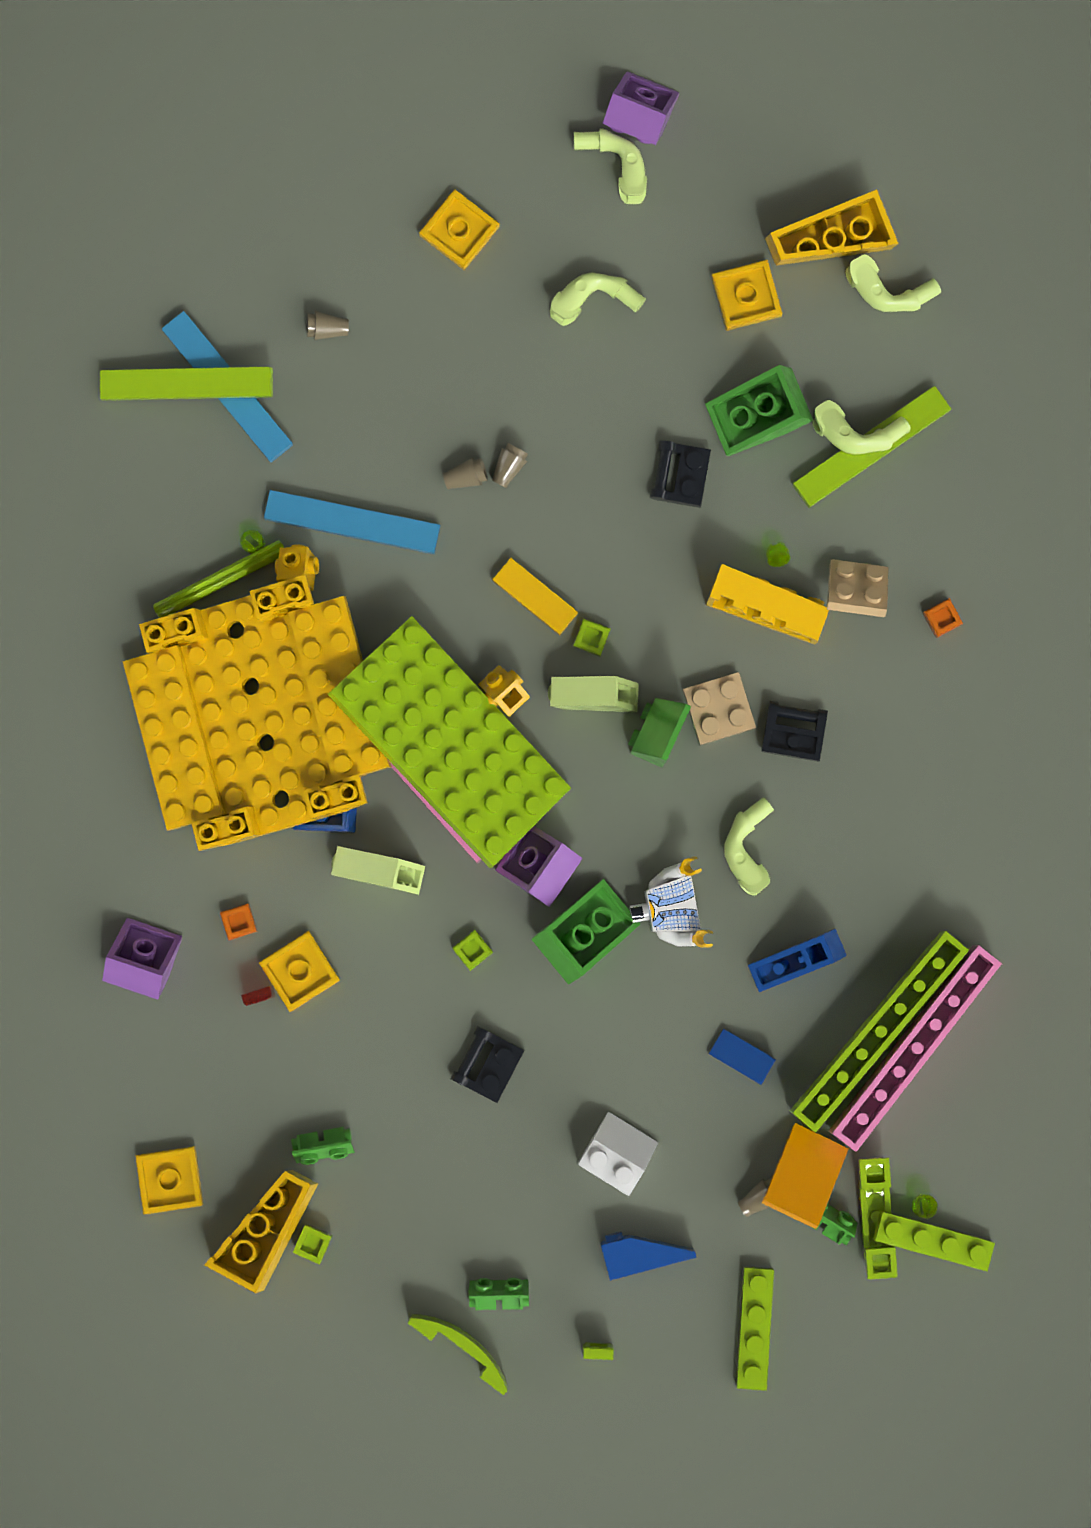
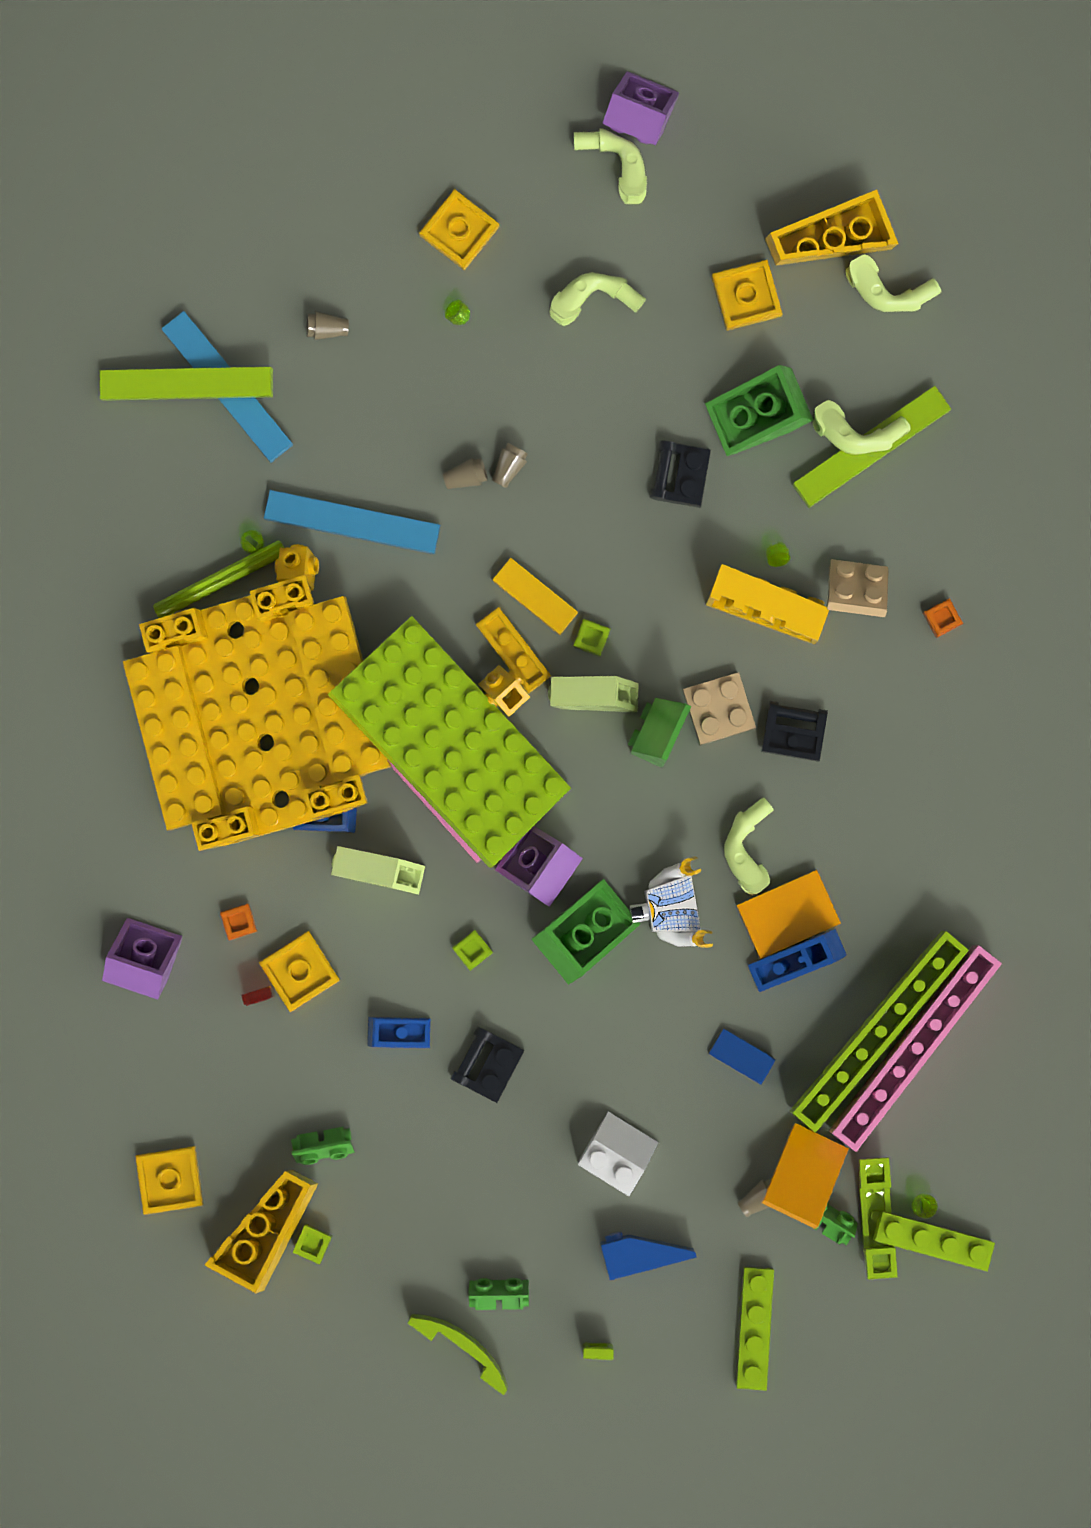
(399, 1032): none -> blue slope
(457, 312): none -> clear neon green hinge
(513, 649): none -> yellow tile
(788, 914): none -> light orange tile

